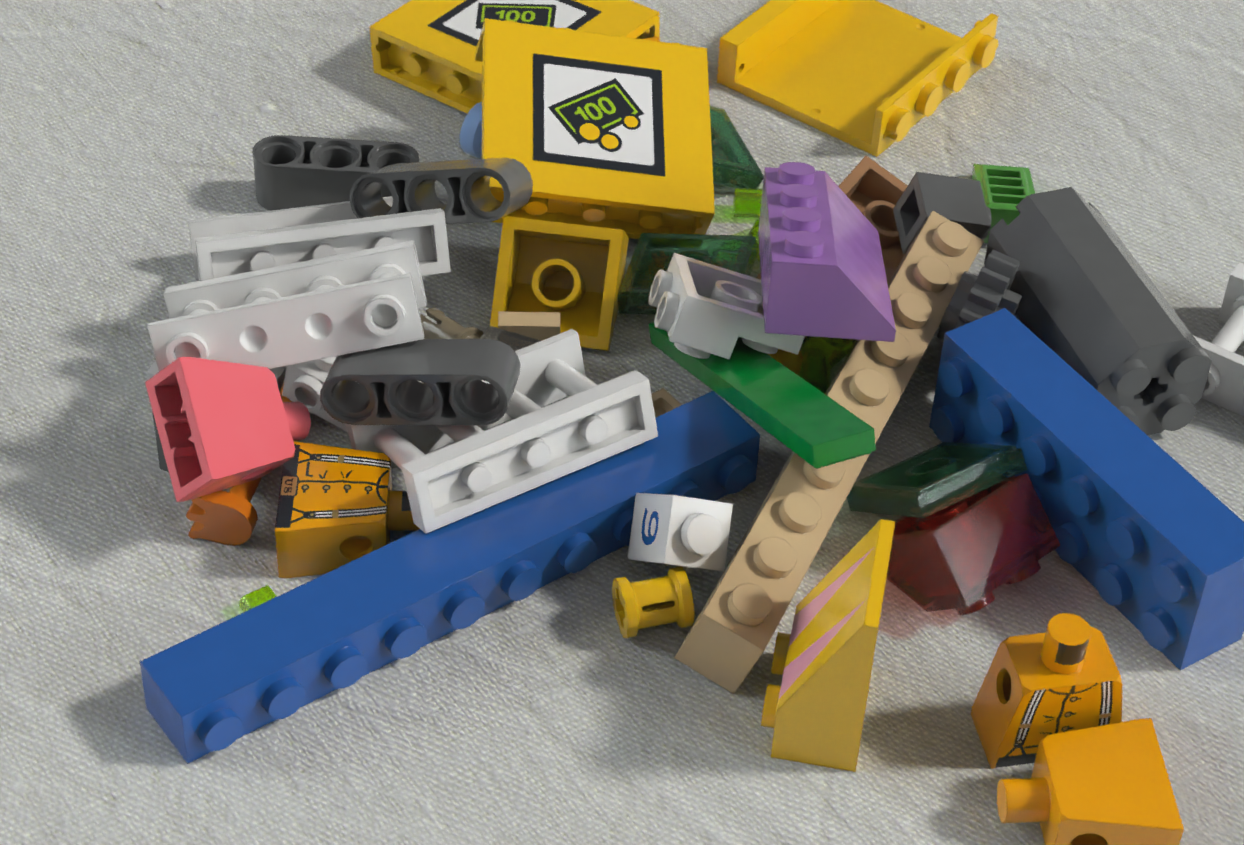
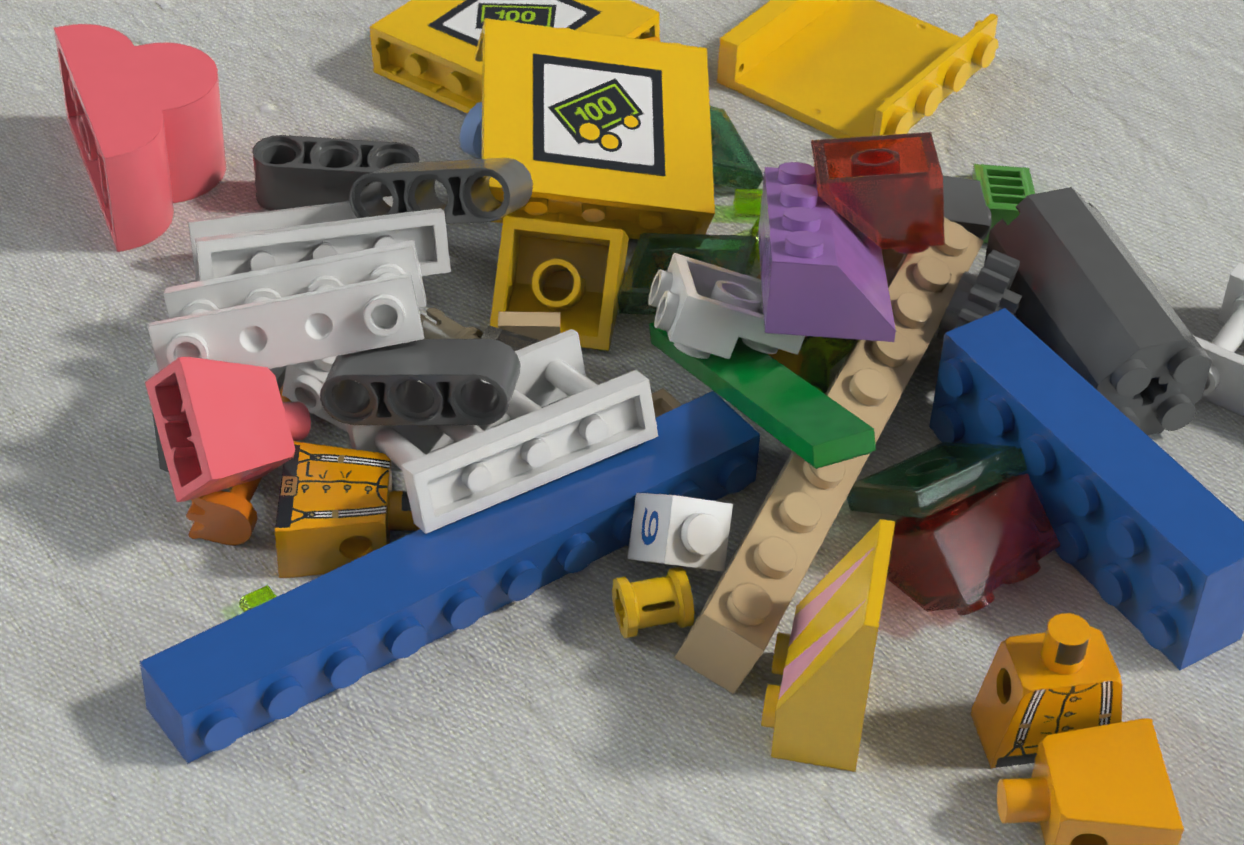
(142, 126): none -> coral brick
(884, 187): none -> clear red slope

